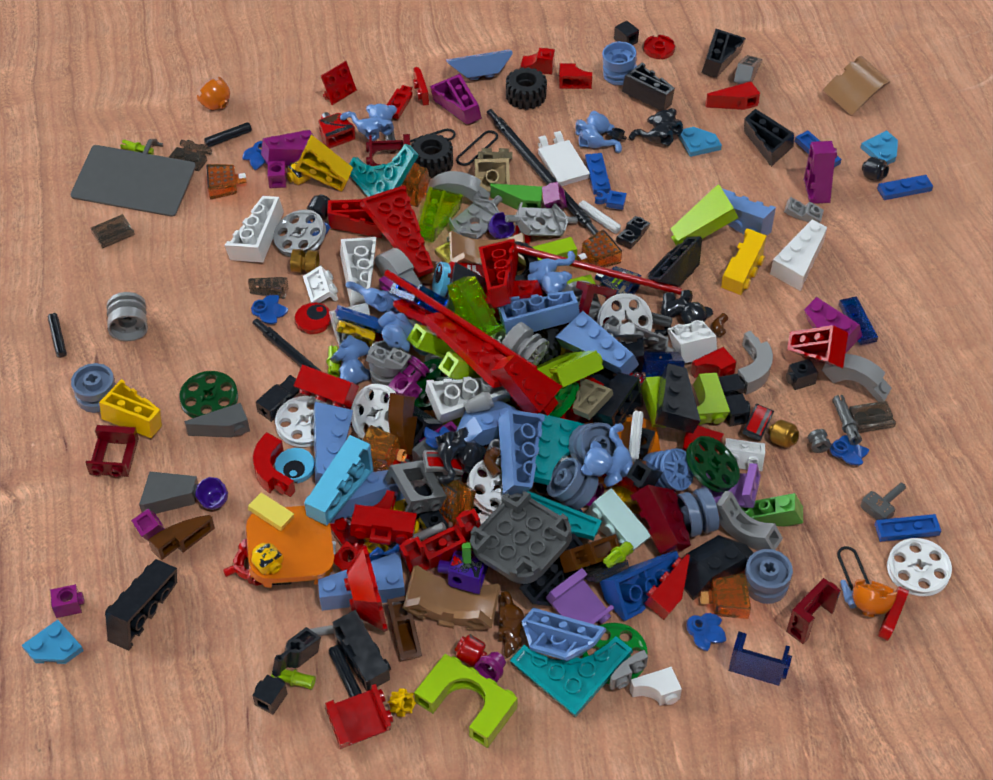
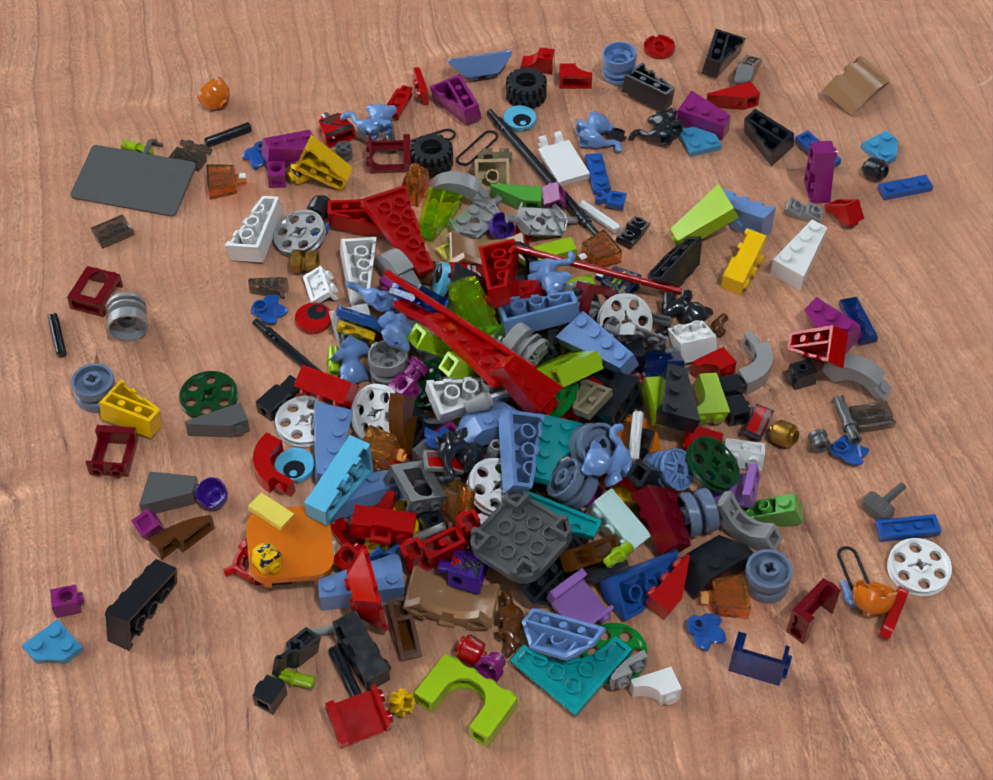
(89, 304): none -> dark red panel
(338, 83): red hinge -> none
(344, 150): none -> dark grey wheel
(385, 176): teal plate -> none
(393, 360): light grey slope -> none
(466, 552): bright green tile -> none
(490, 461): reddish brown arm -> none
(520, 118): none -> medium azure tile
(626, 33): black brick -> none
(703, 115): none -> magenta wedge
(846, 211): none -> red arch

